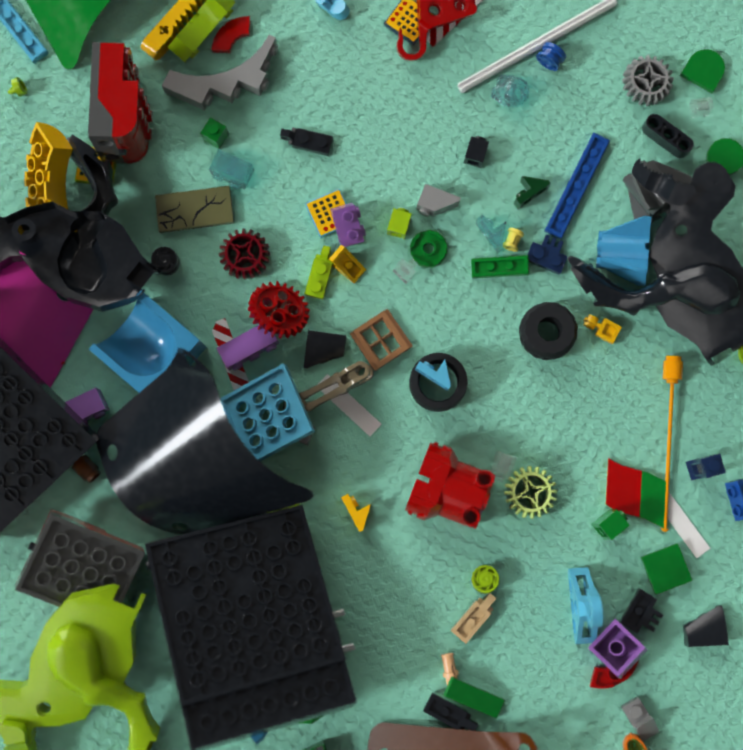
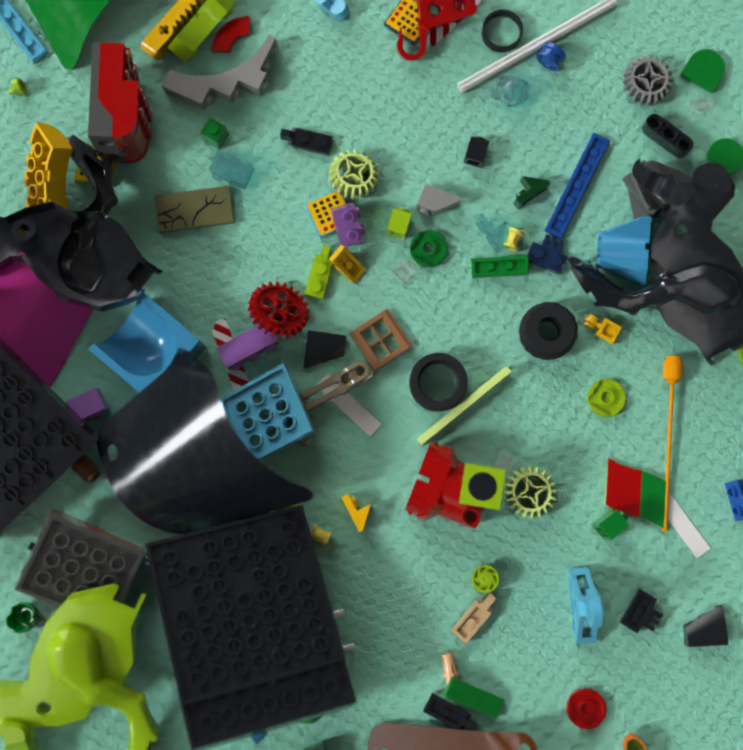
(22, 617): none -> green hair
(166, 260): black wheel -> none
(249, 247): dark red gear -> none
(320, 535): none -> light yellow bush
(352, 181): none -> yellowish green gear
(440, 377): medium azure slope -> none
(463, 406): none -> yellowish green tile
(482, 486): none -> lime tile
(506, 13): none -> black tyre
(586, 708): none -> red tile
(605, 678): red tile -> none
(606, 398): none -> lime tile
(617, 649): medium lavender brick -> none
(640, 719): light grey slope -> none
(666, 568): green tile -> none
(705, 467): dark blue window -> none

